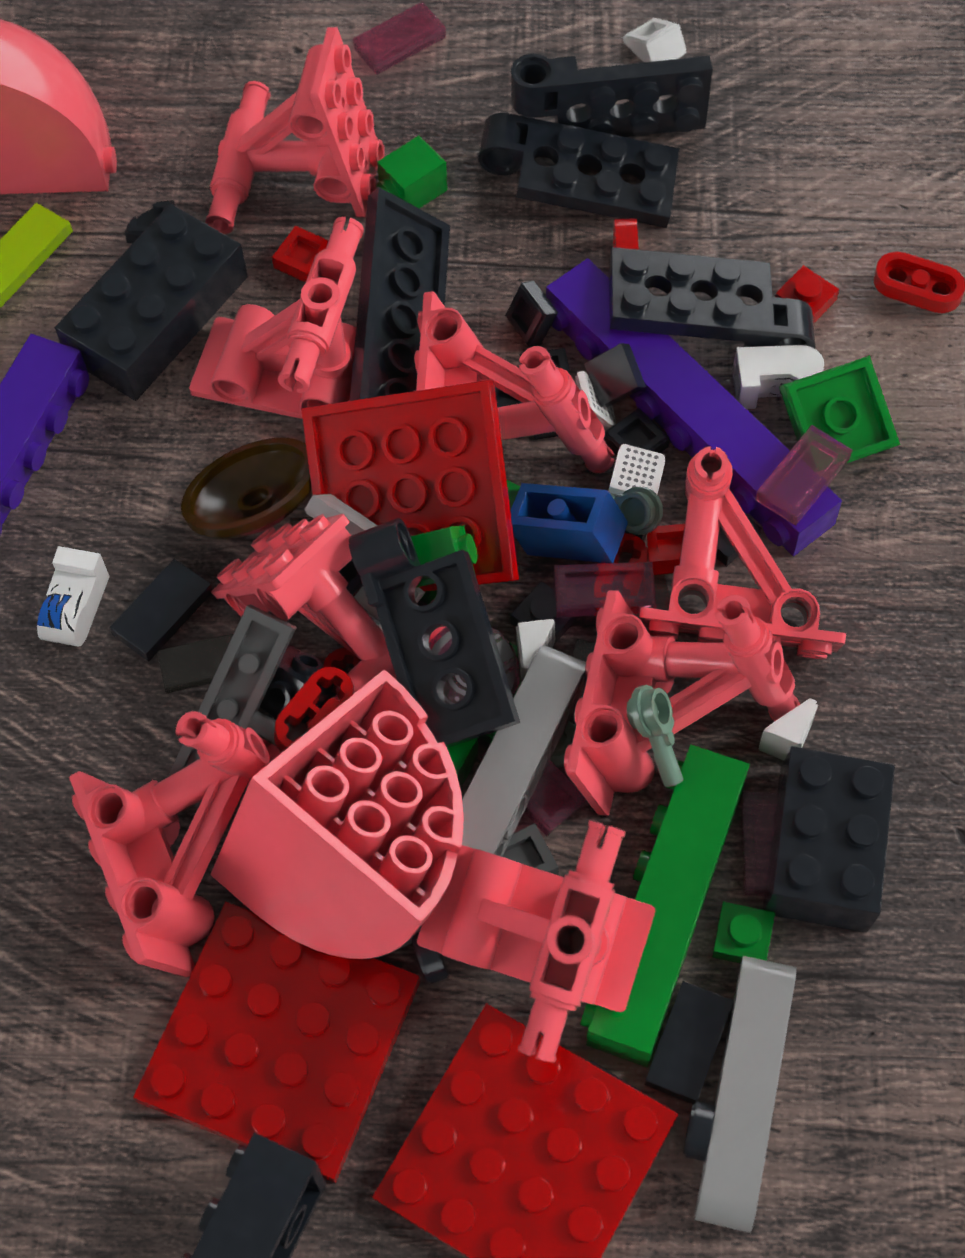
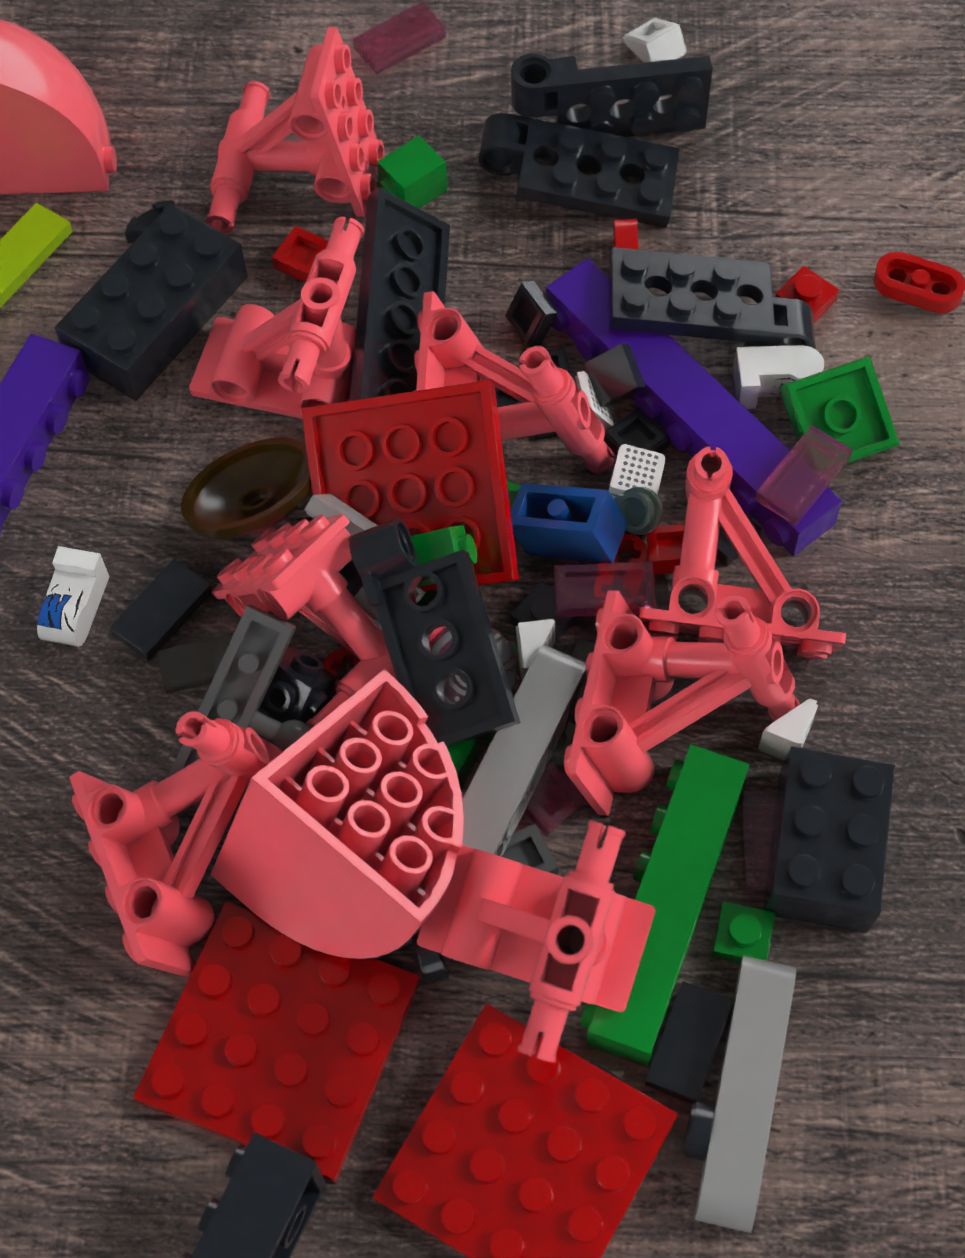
(304, 703): red beam -> none
(651, 714): sand green plate -> none

